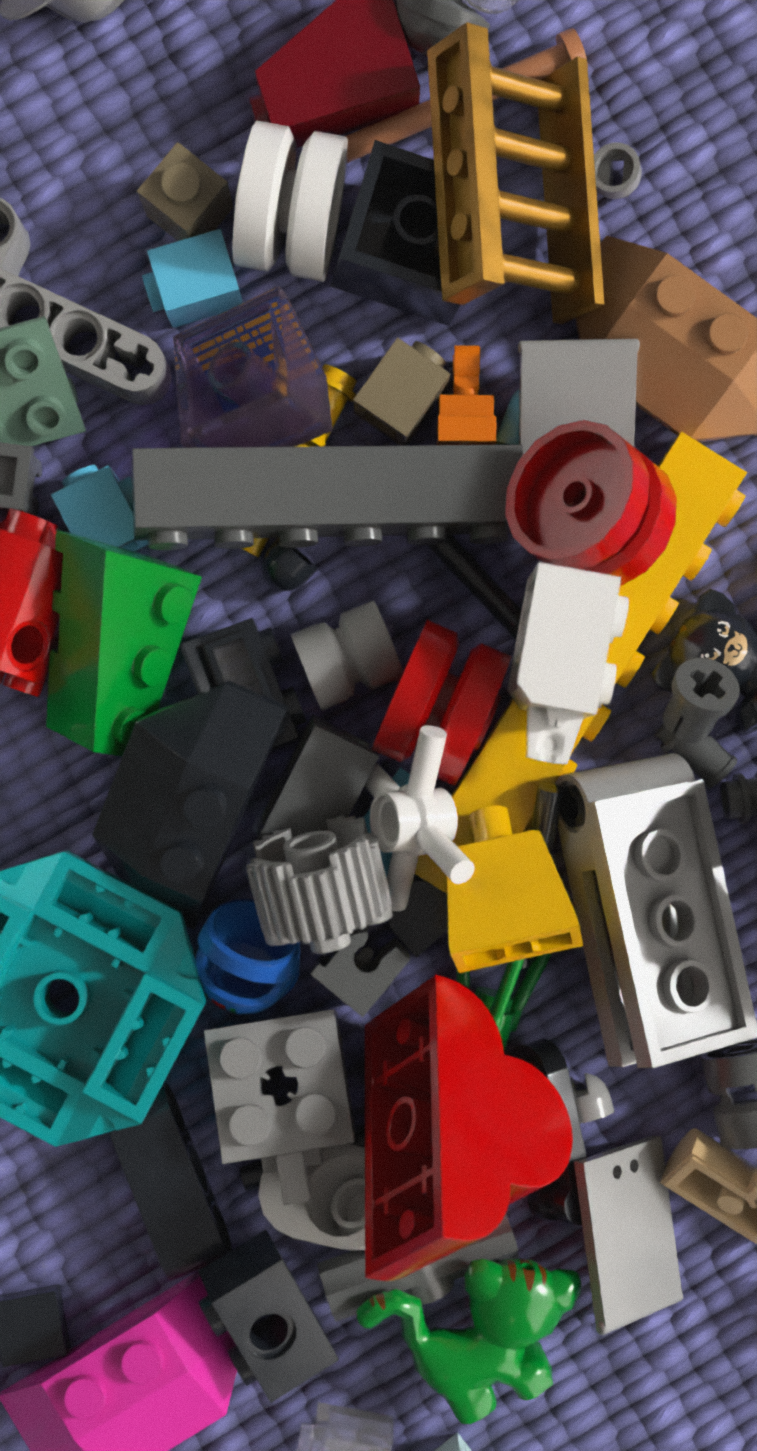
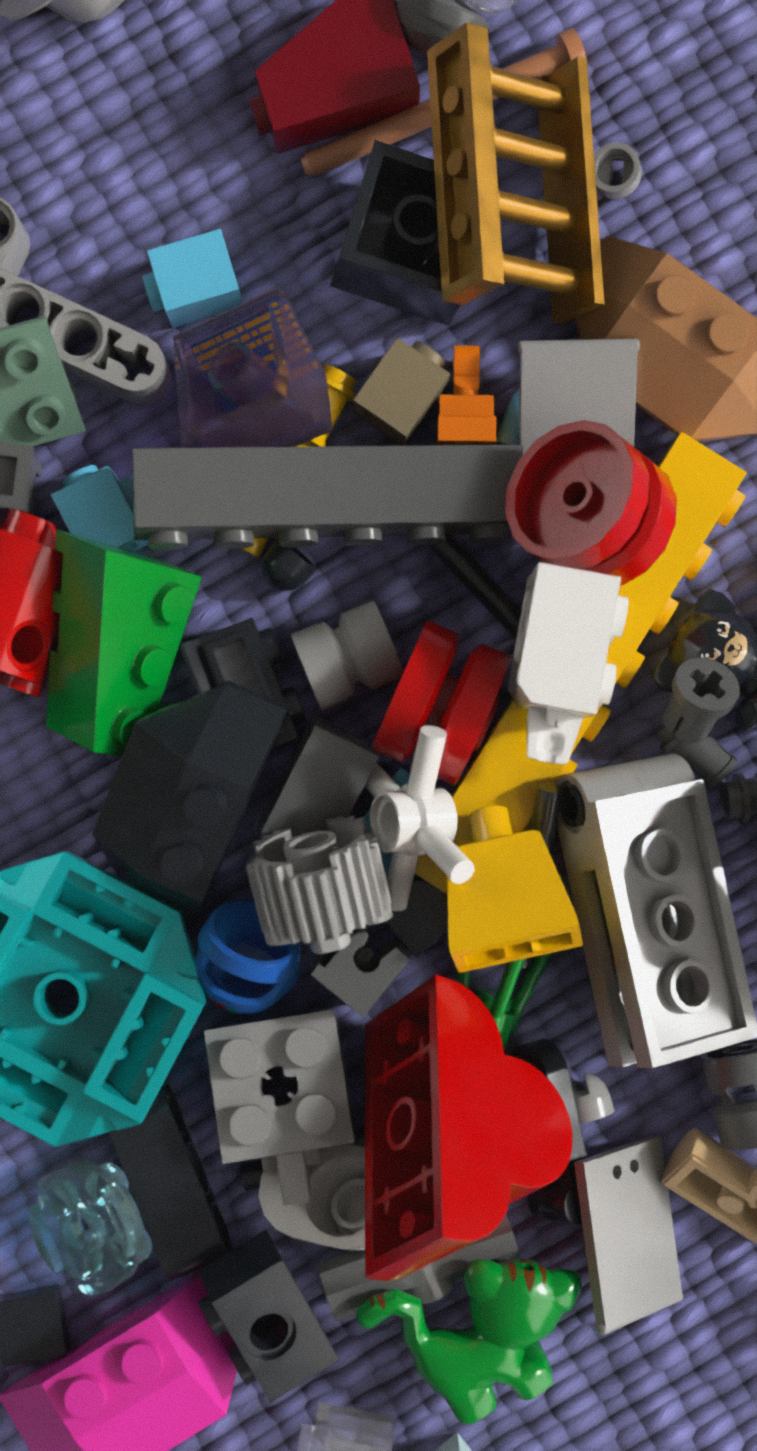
(117, 1236): none -> clear light blue plate
(185, 195): dark tan brick -> none
(280, 200): white wheel -> none

